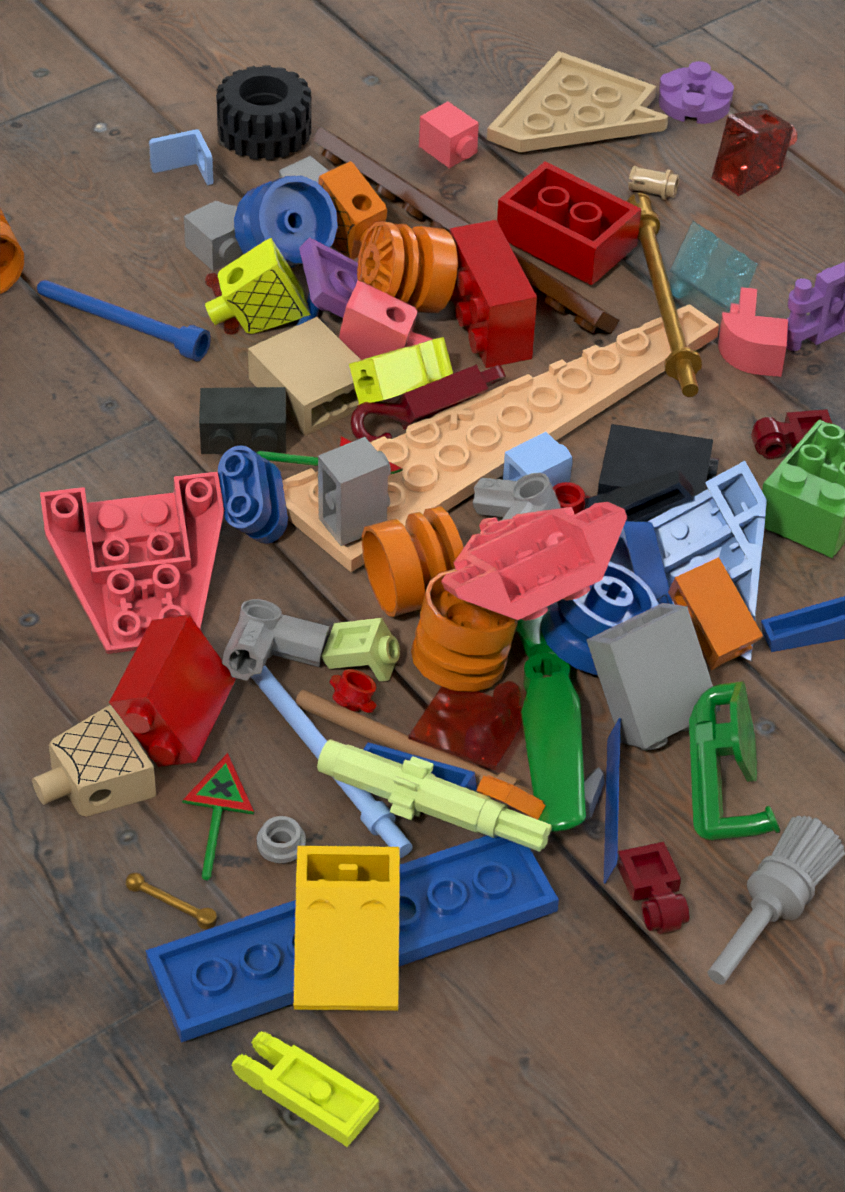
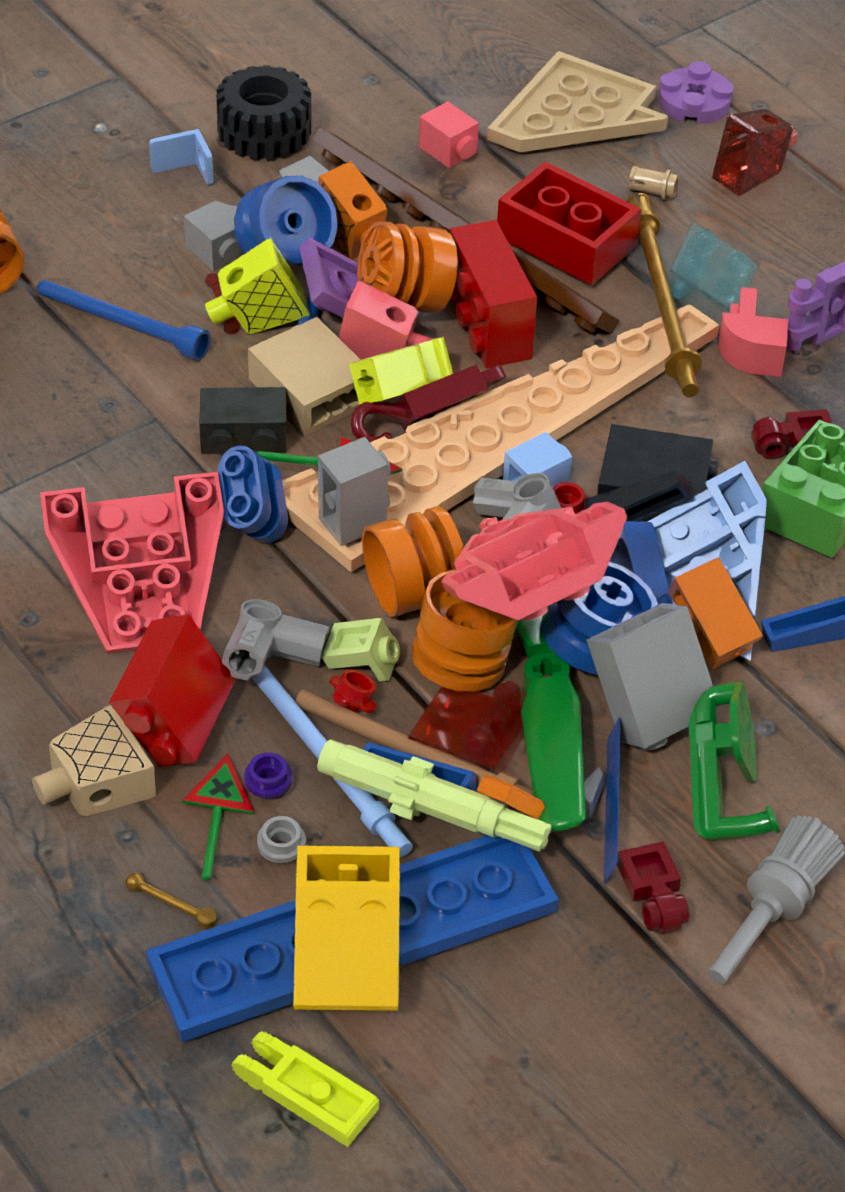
(268, 766): none -> dark purple plate

